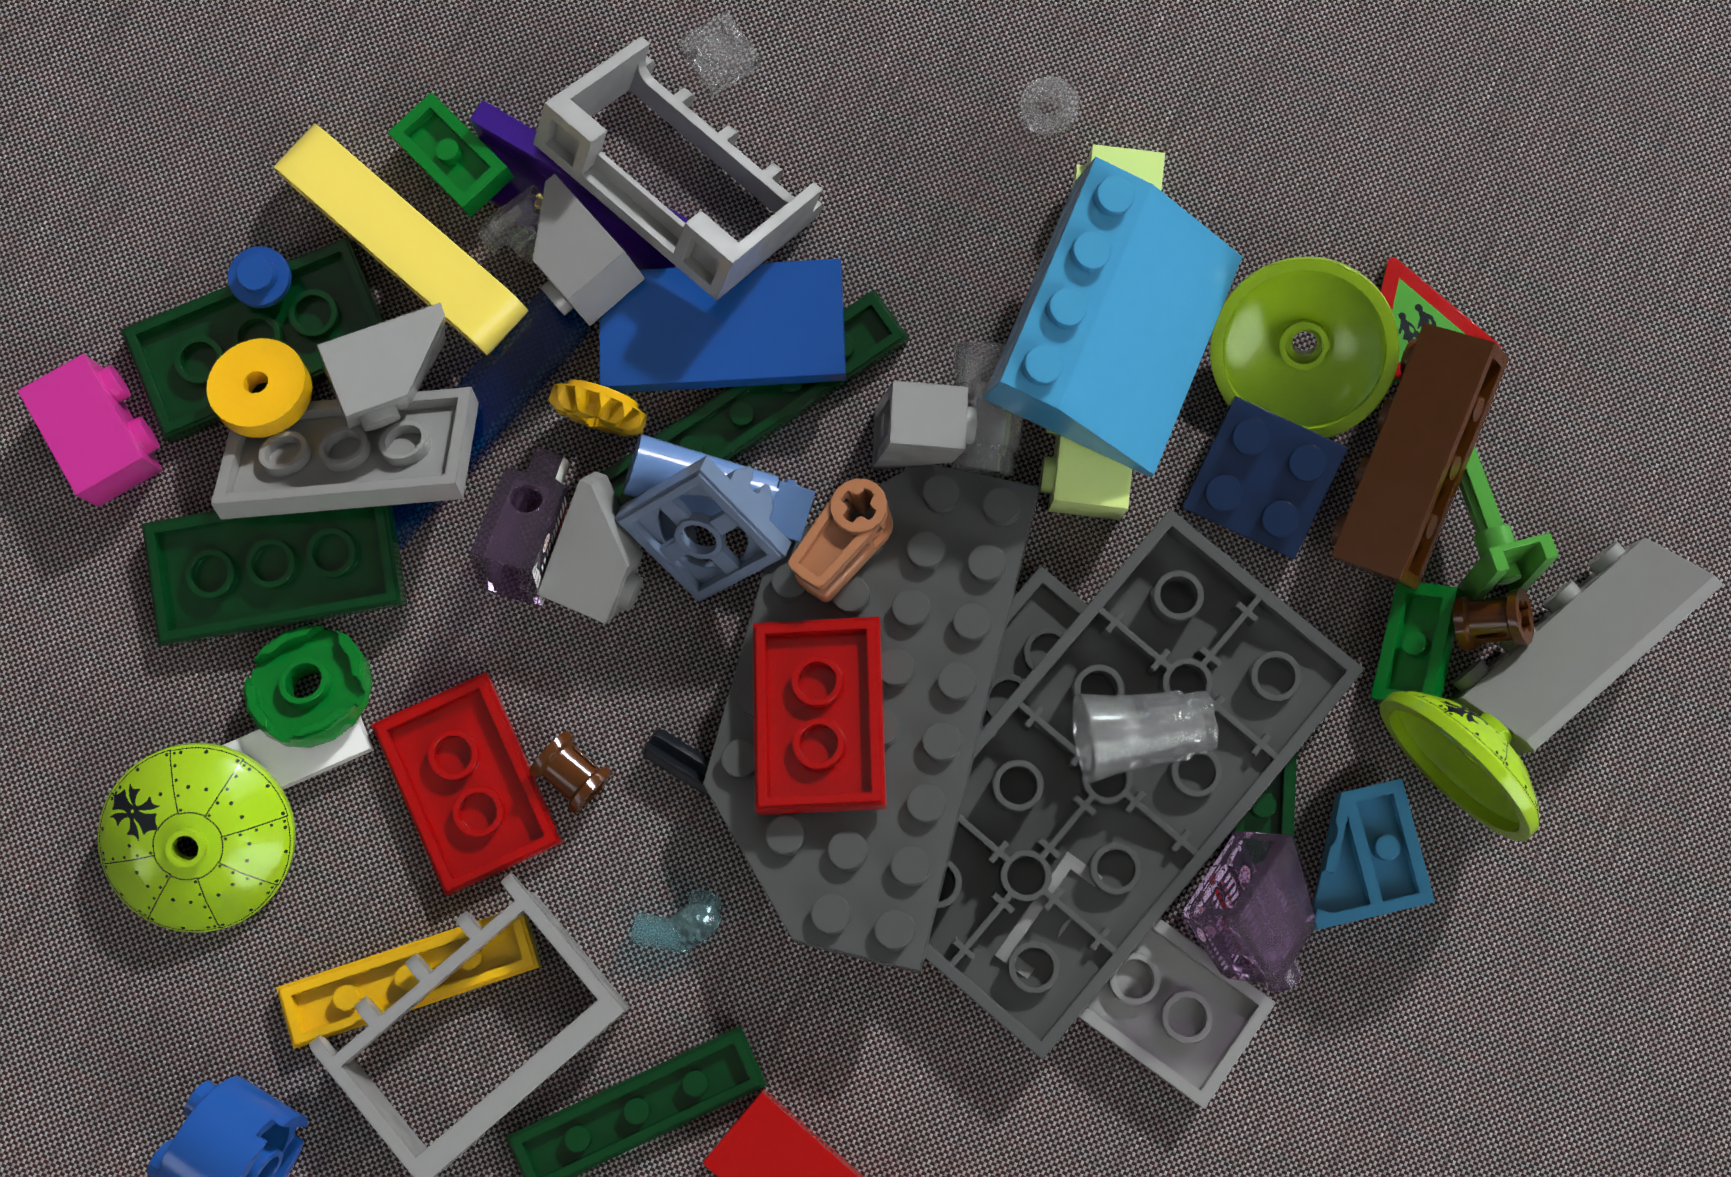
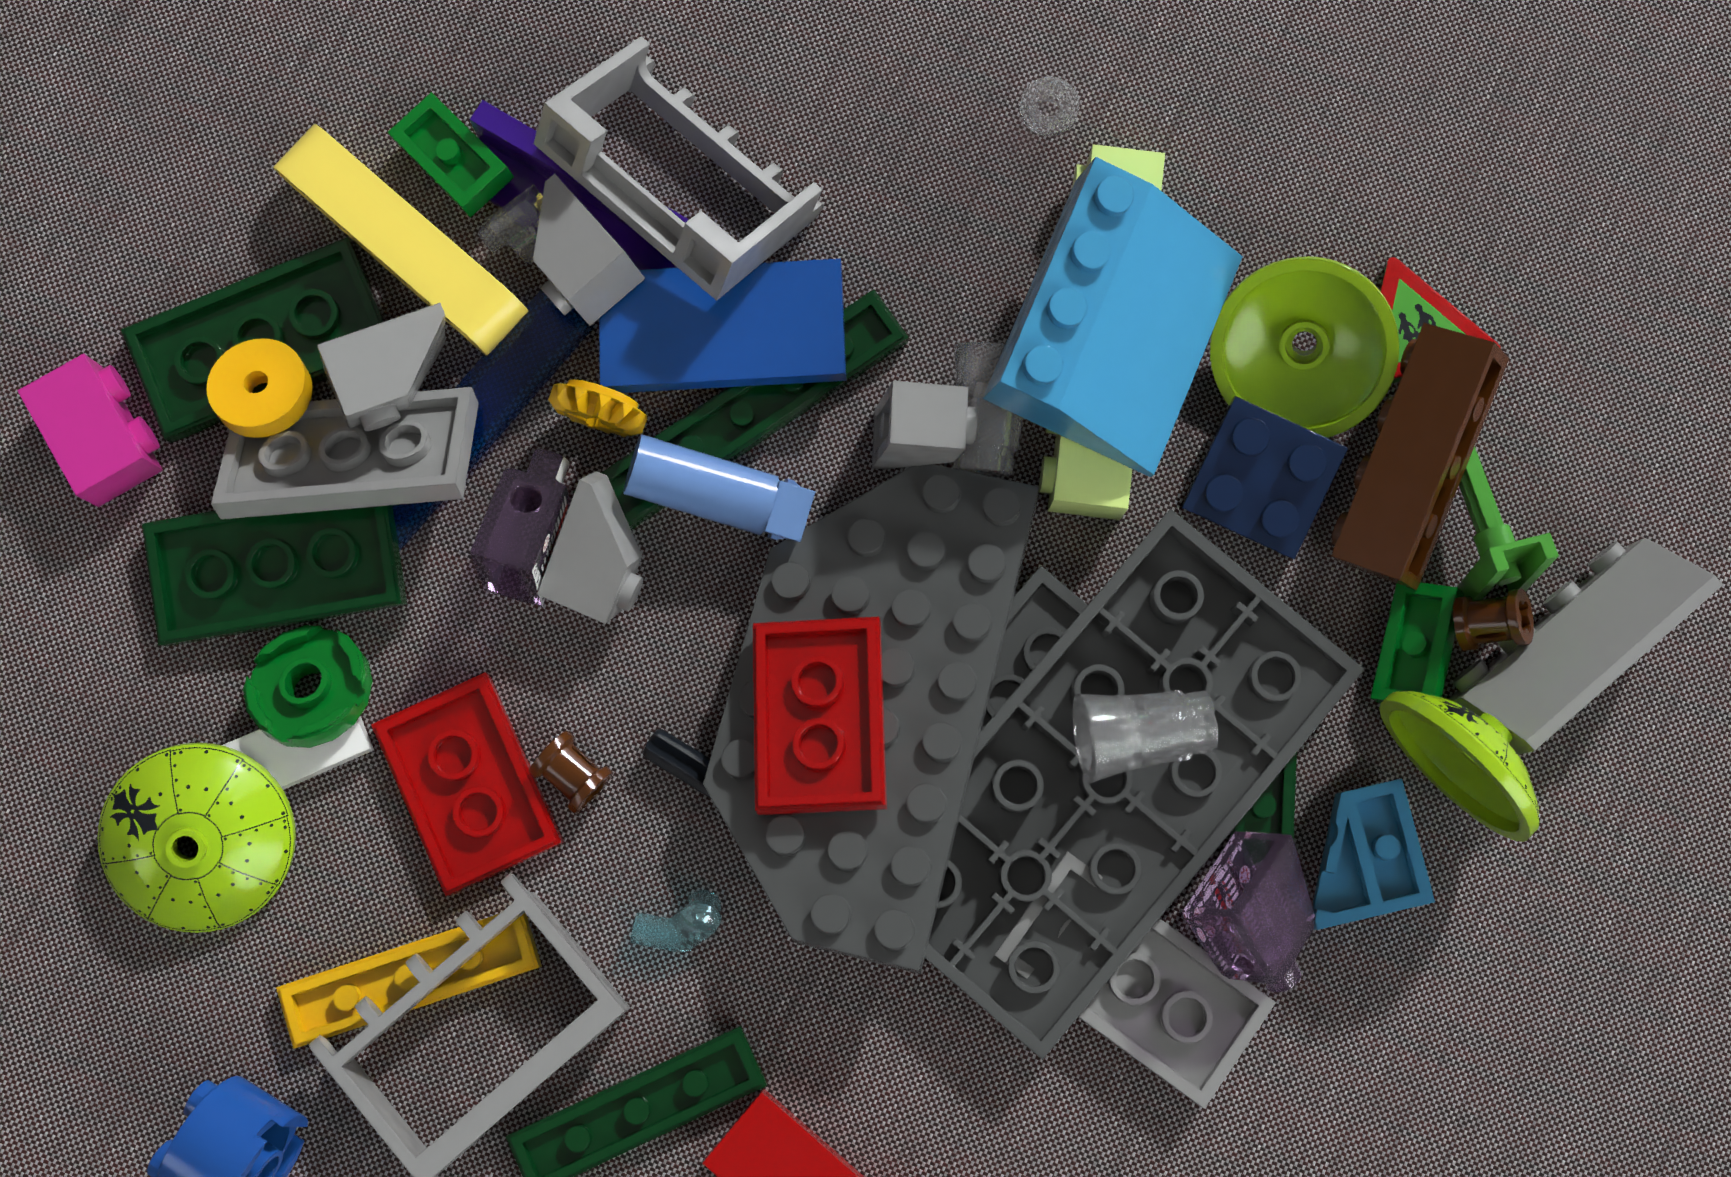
(259, 277): blue plate -> none
(678, 548): sand blue piece -> none
(719, 53): clear tile -> none
(836, 544): nougat piece -> none

